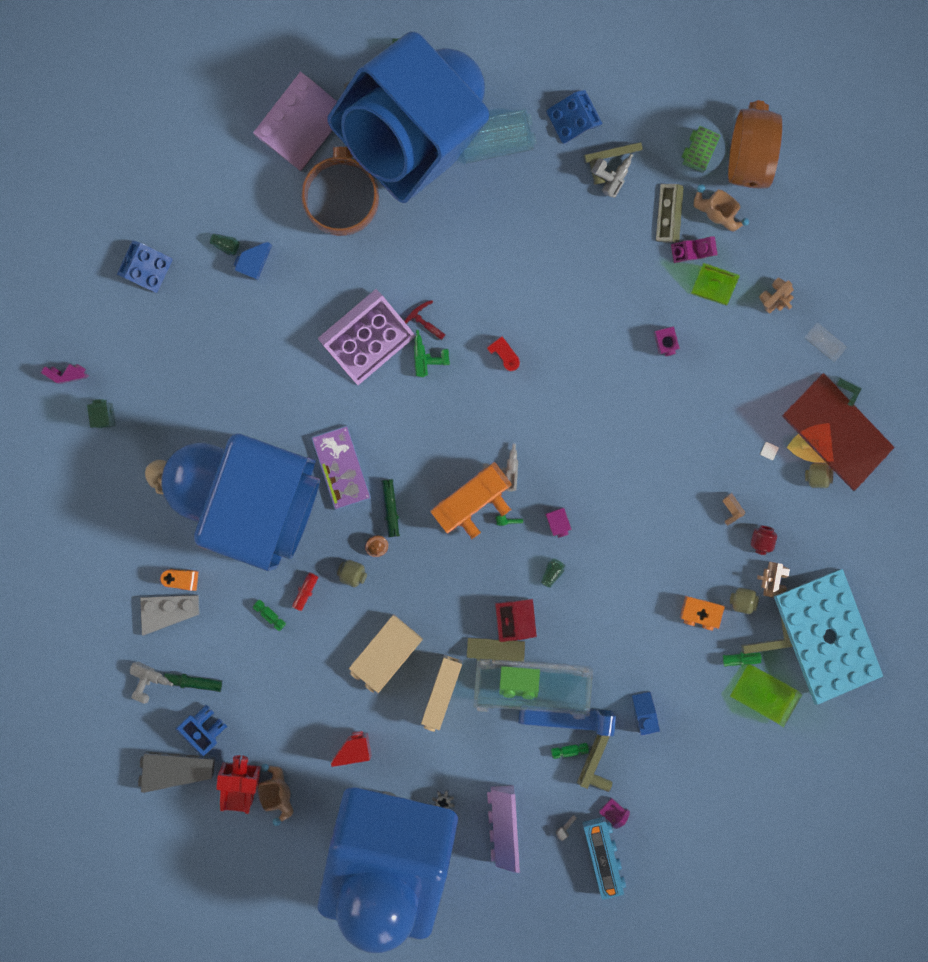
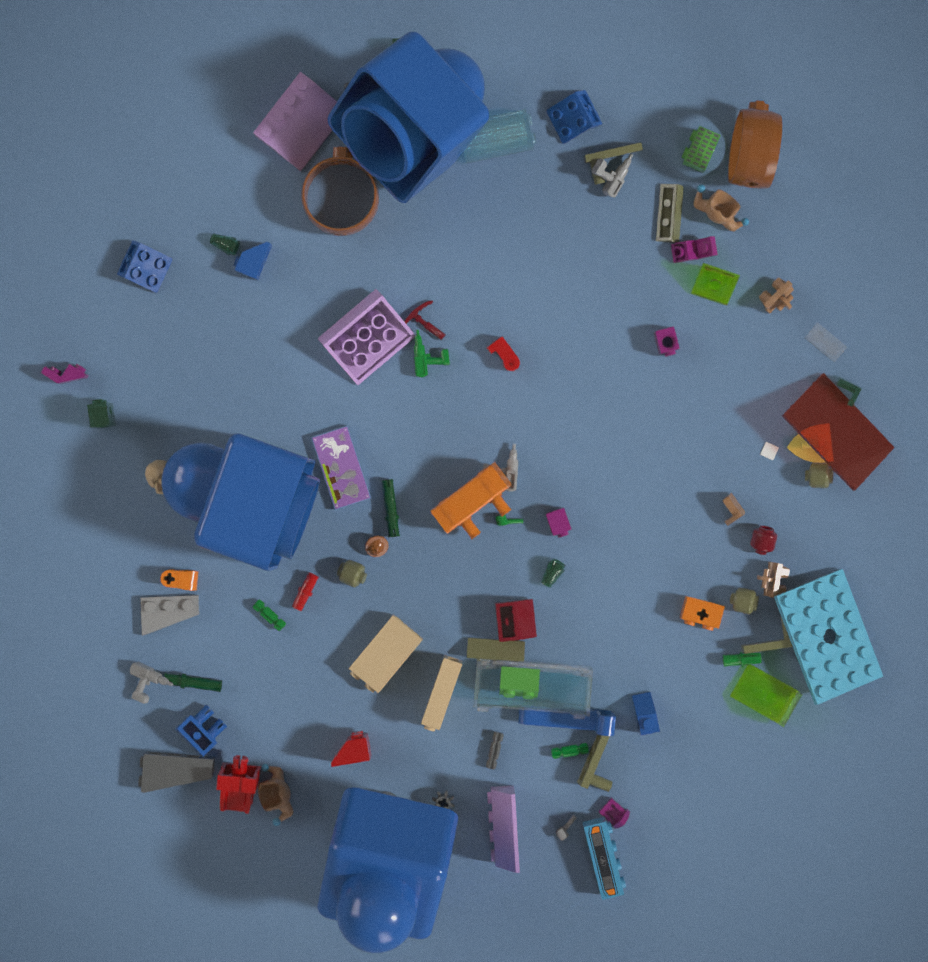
(494, 750): none -> dark grey axle

